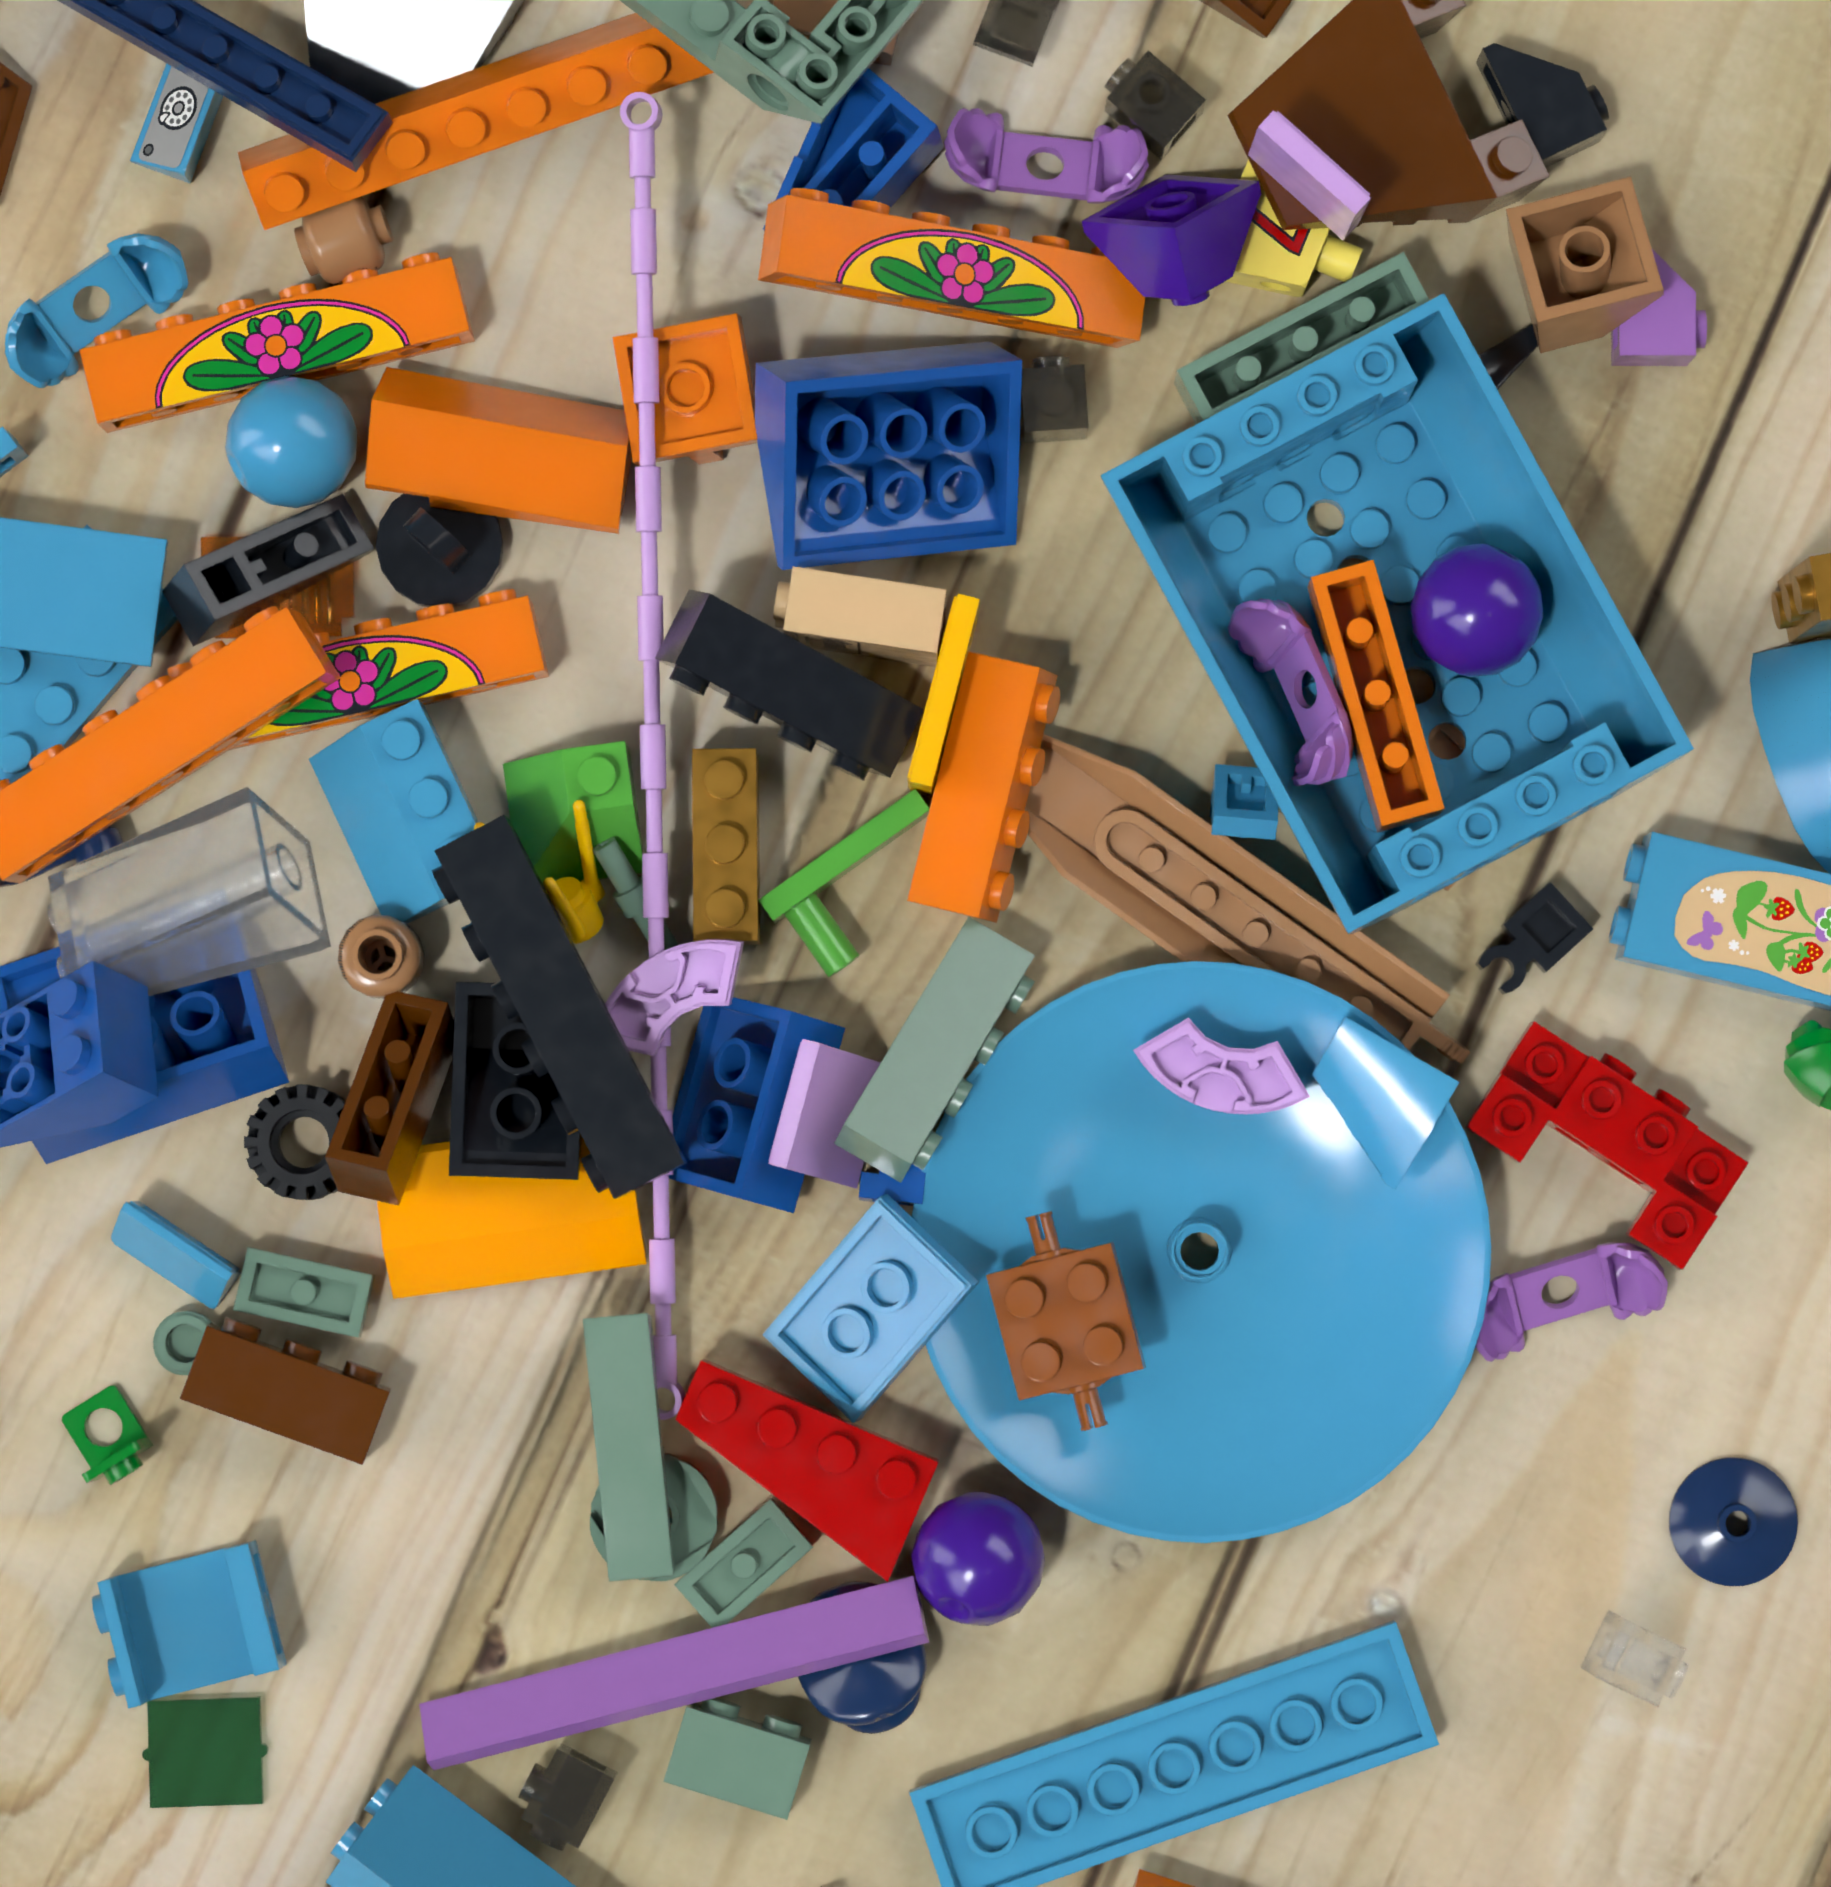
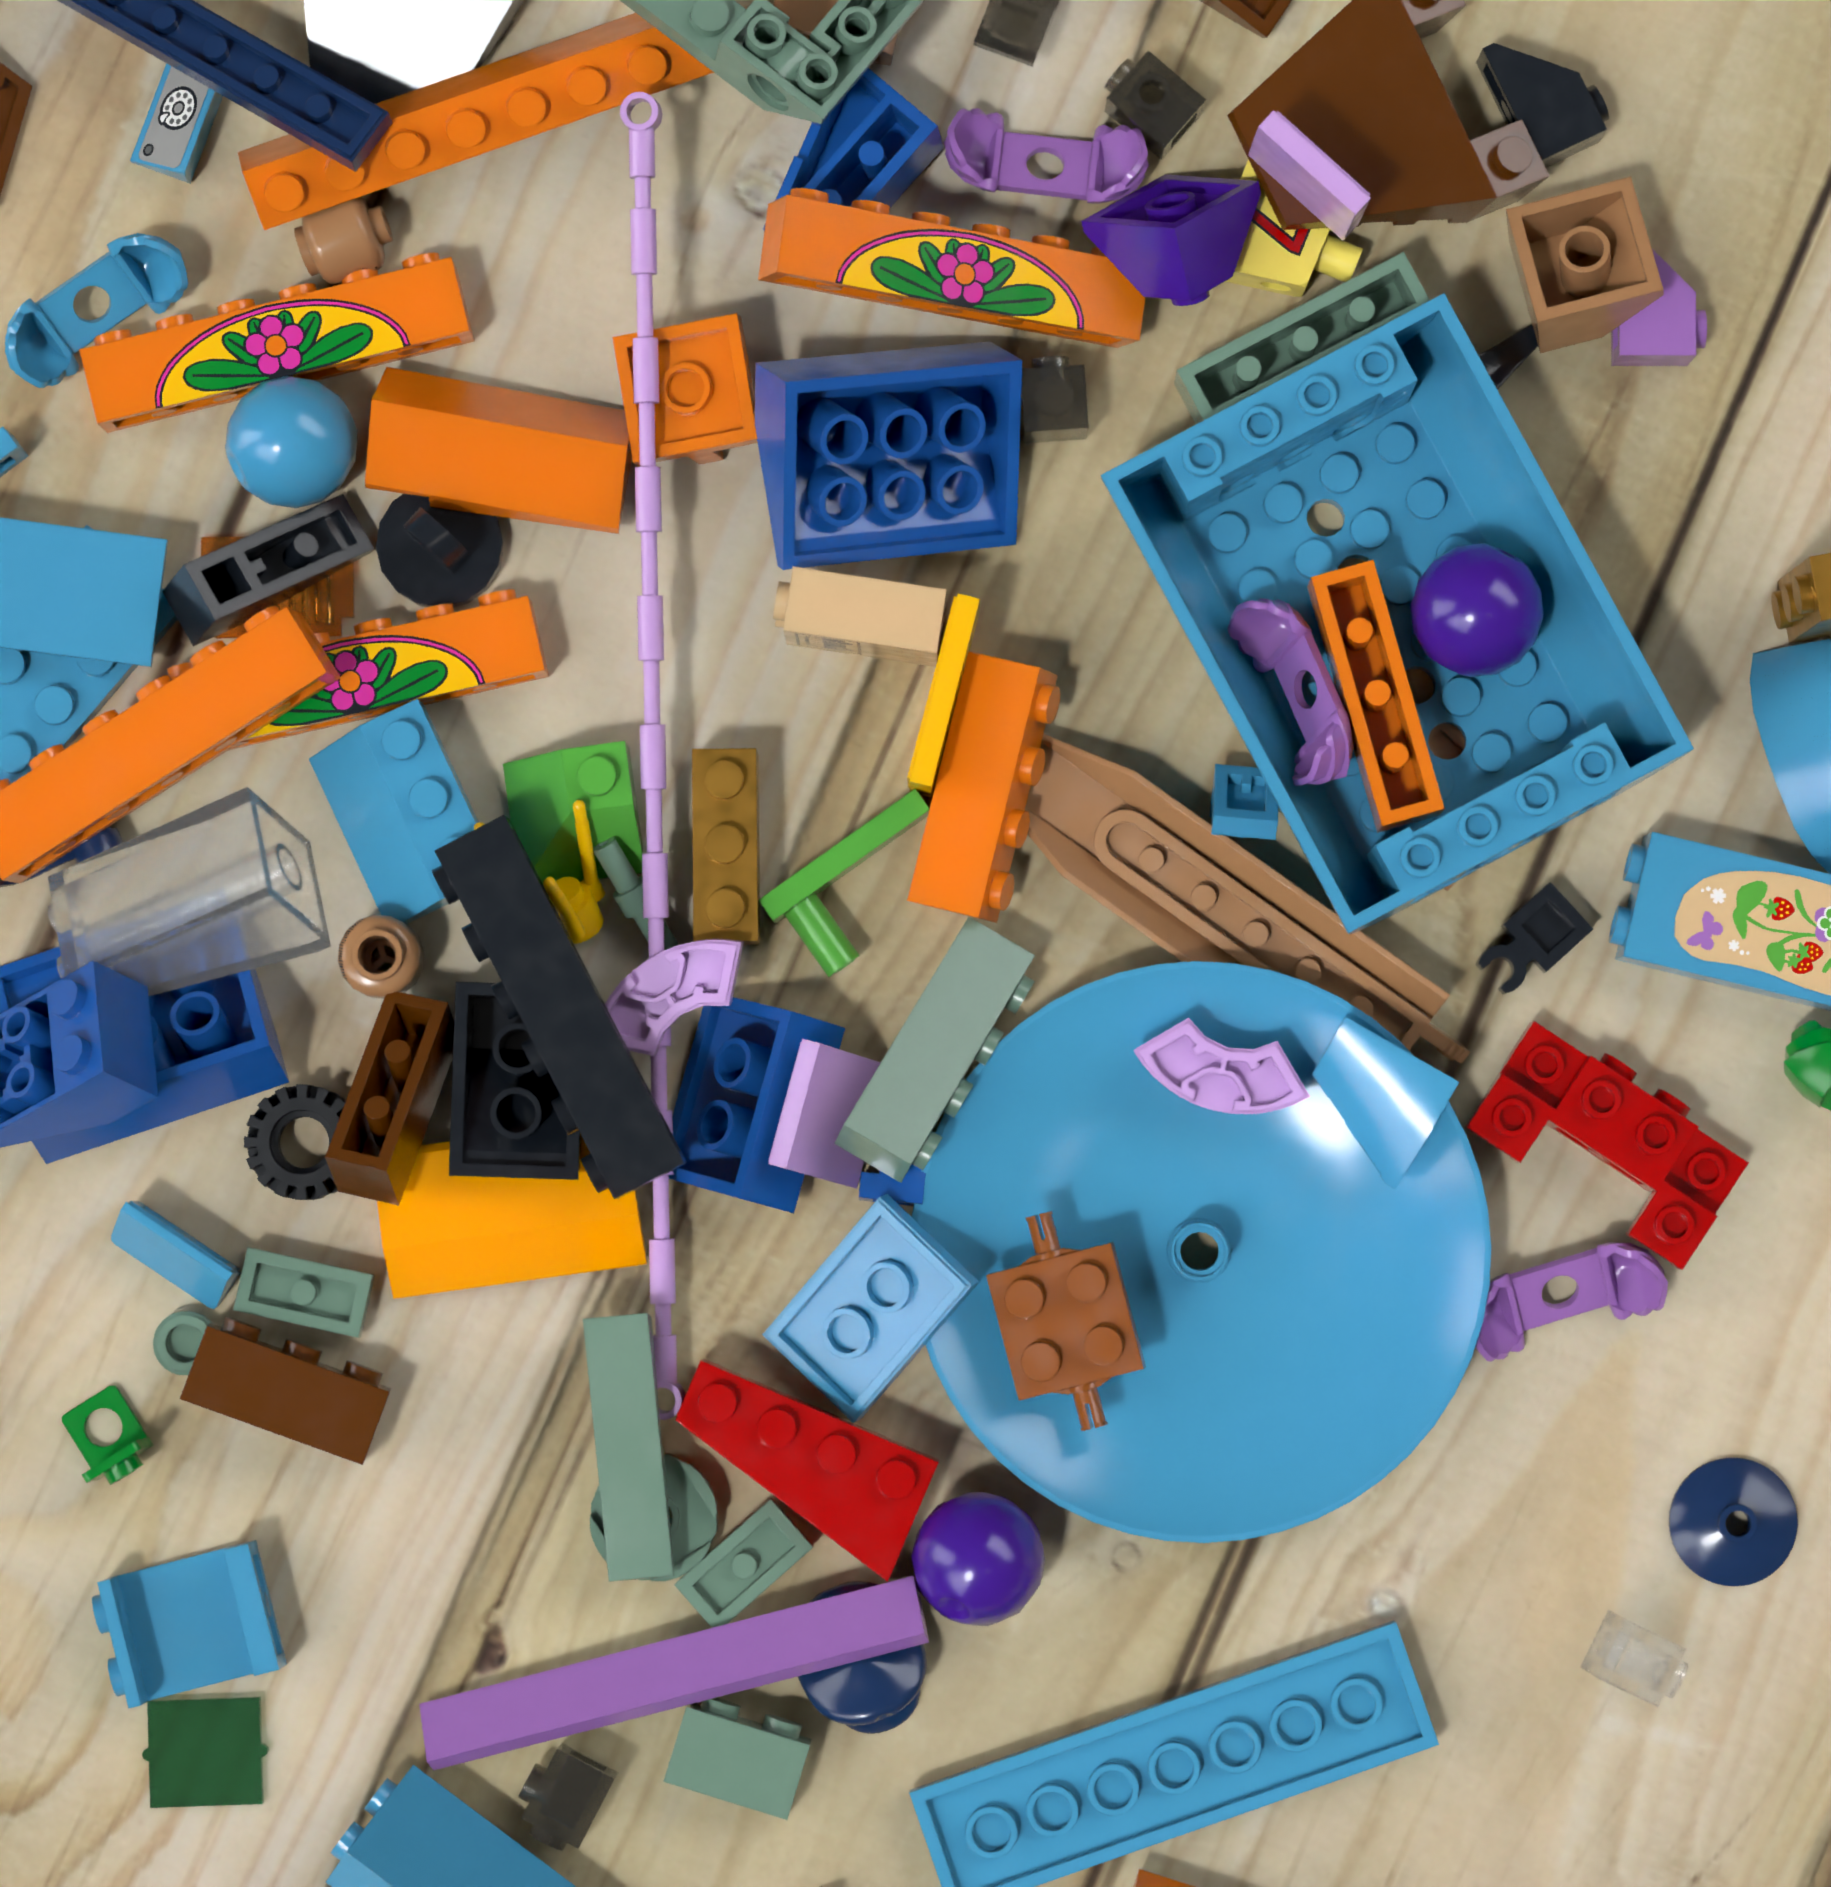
(789, 684): black brick -> none

